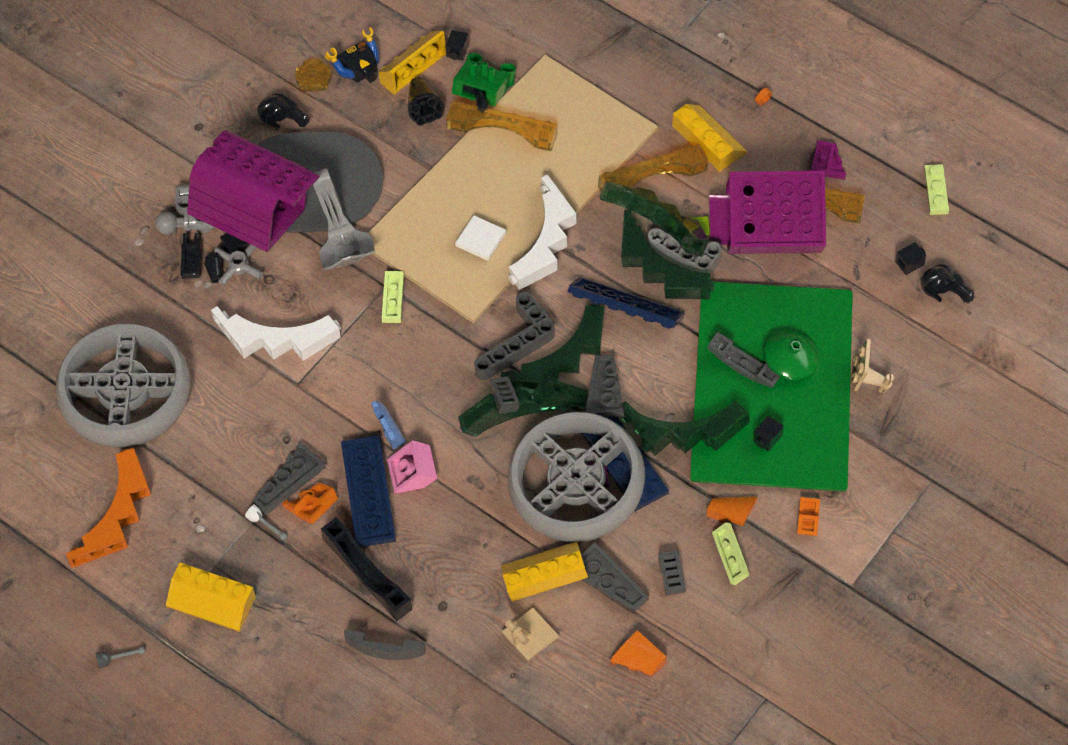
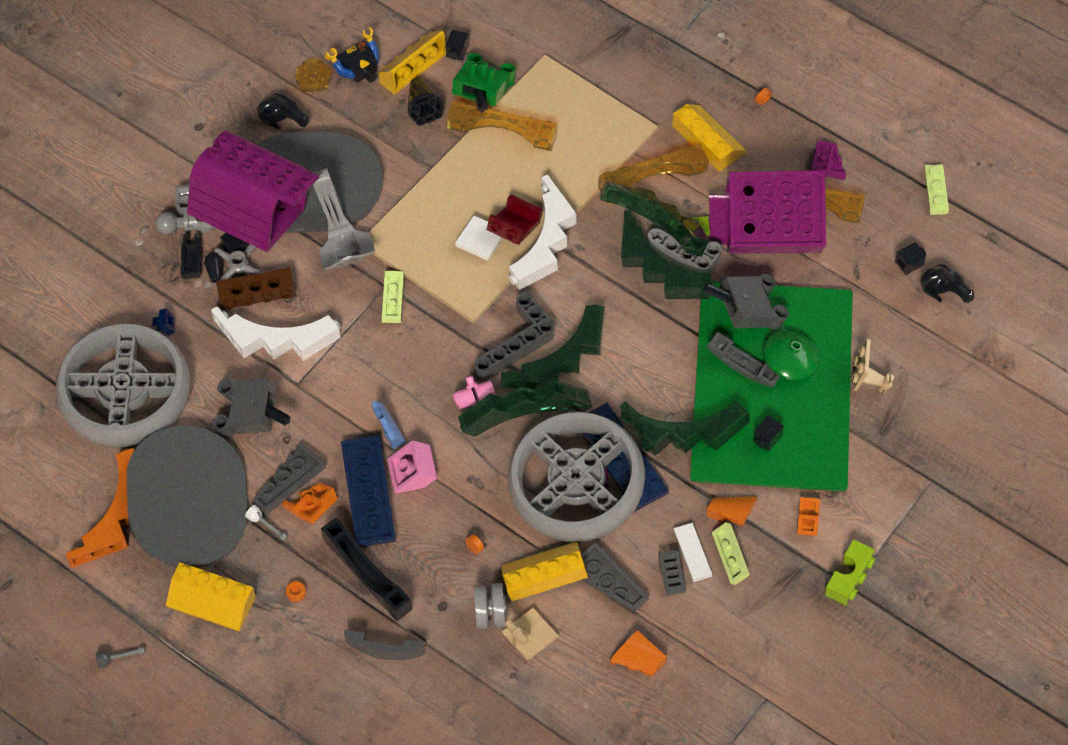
(164, 322): none -> clear blue tile
(186, 496): none -> dark grey tile
(247, 284): none -> reddish brown brick
(250, 408): none -> dark grey piece
(295, 591): none -> orange tile
(472, 393): none -> bright pink pin
(474, 544): none -> orange tile
(490, 606): none -> light grey wheel
(504, 407): dark grey slope -> none
(515, 220): none -> dark red panel
(604, 389): dark grey wing -> none
(627, 302): dark blue plate -> none
(692, 552): none -> white tile
(748, 301): none -> dark grey piece
(843, 586): none -> lime arch

